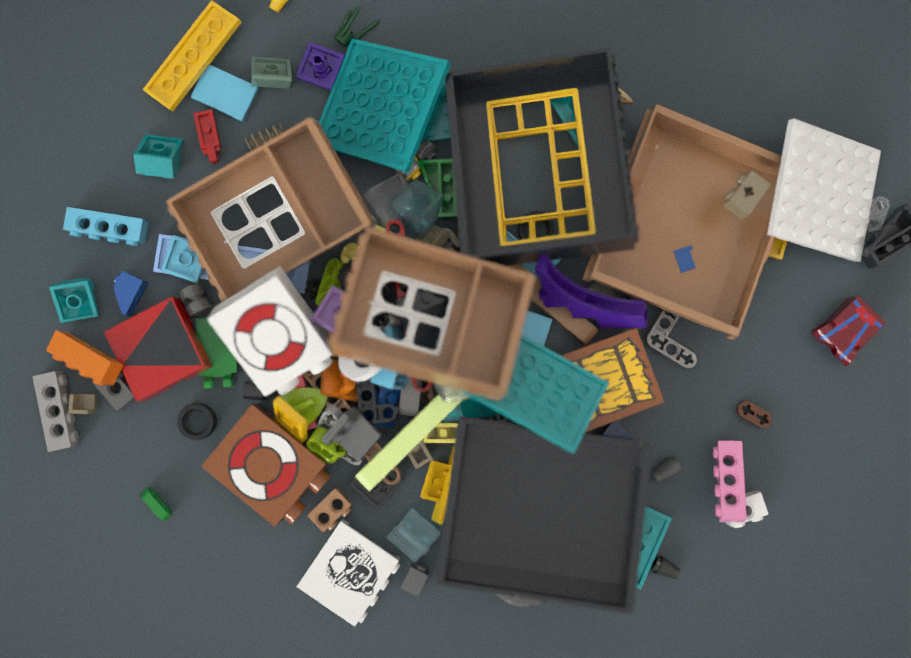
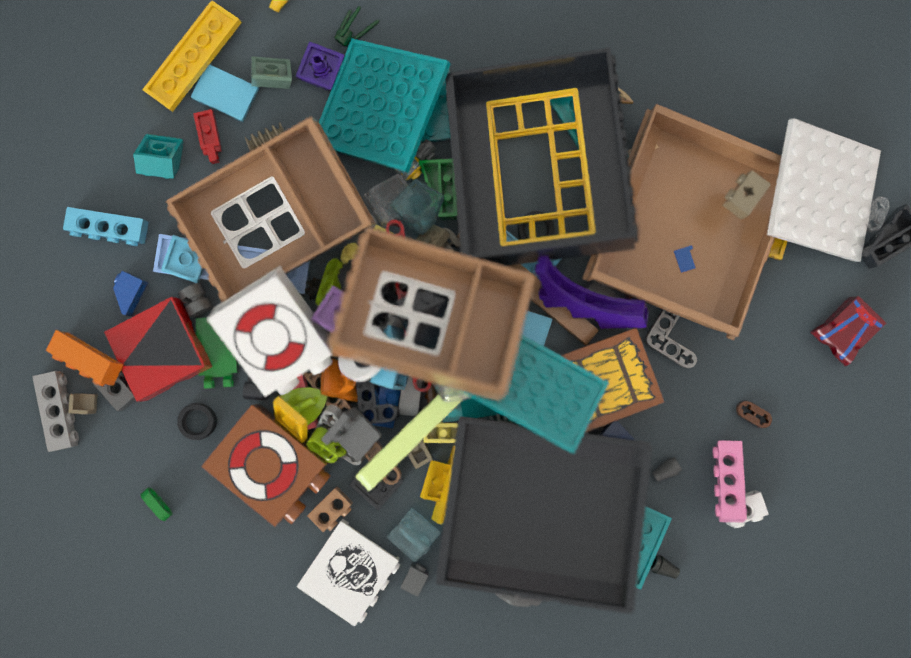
(74, 299): teal slope -> none

